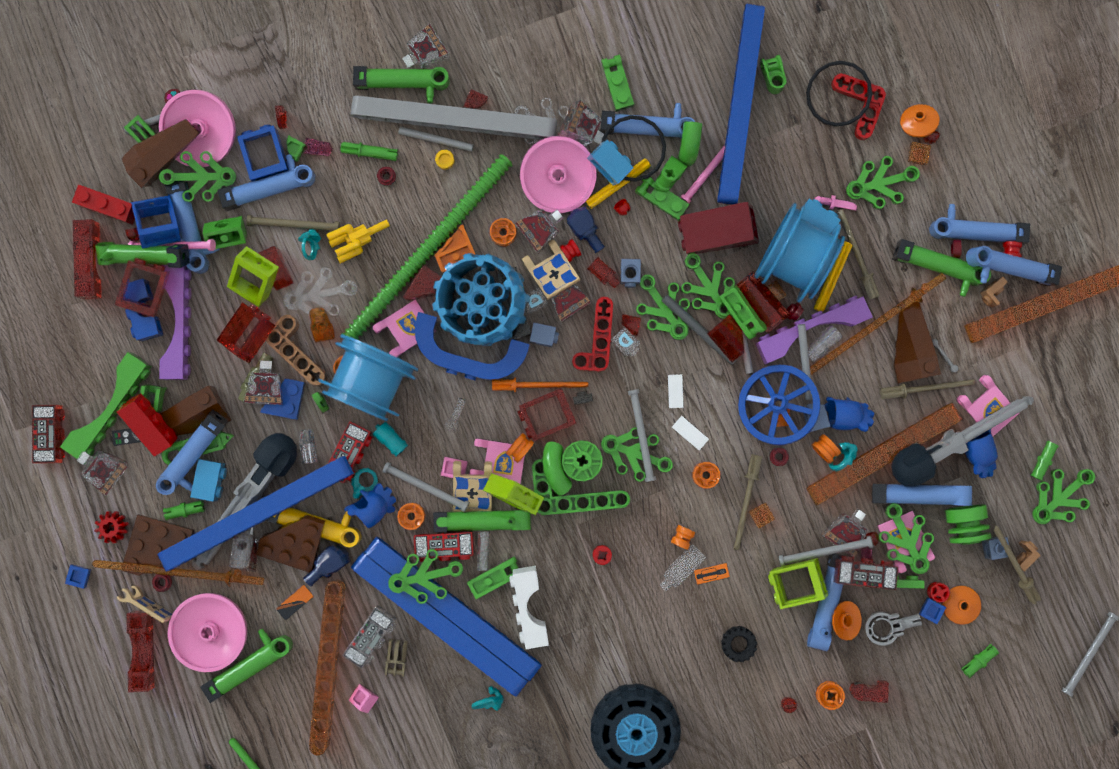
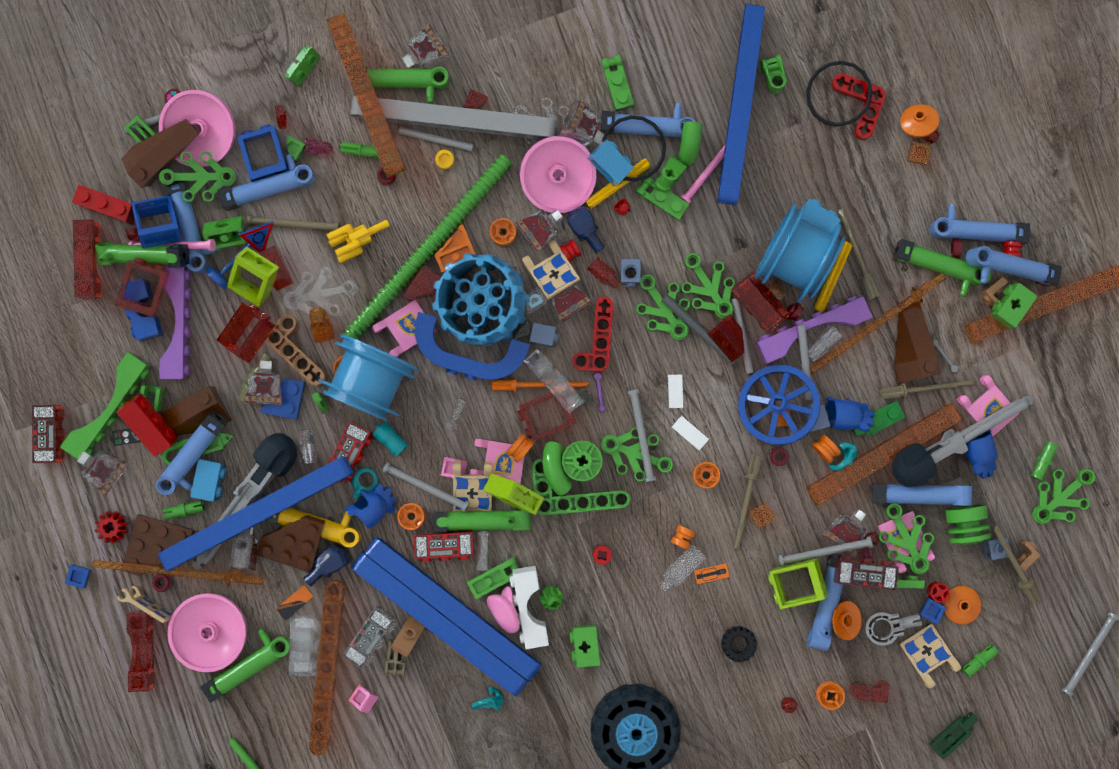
(254, 237): none -> blue piece
(303, 645): none -> clear brick
(307, 59): none -> bright green hinge
(313, 239): teal piece -> none
(365, 95): none -> clear orange beam
(407, 636): none -> medium nougat plate
(422, 577): bright green plant -> none
(504, 610): none -> bright pink piece
(551, 597): none -> bright green gear
(554, 381): none -> clear arch
(590, 656): none -> bright green brick
(597, 377): none -> medium lavender hinge
(625, 343): clear brick -> none
(631, 323): clear red tile -> none
(719, 228): dark red slope -> none
(742, 312): bright green plate -> none
(836, 203): bright pink piece -> none
(880, 183): bright green plant -> none
(883, 418): none -> green hinge
(928, 651): none -> tan flag
(953, 735): none -> dark green hinge
(1022, 301): none -> bright green brick

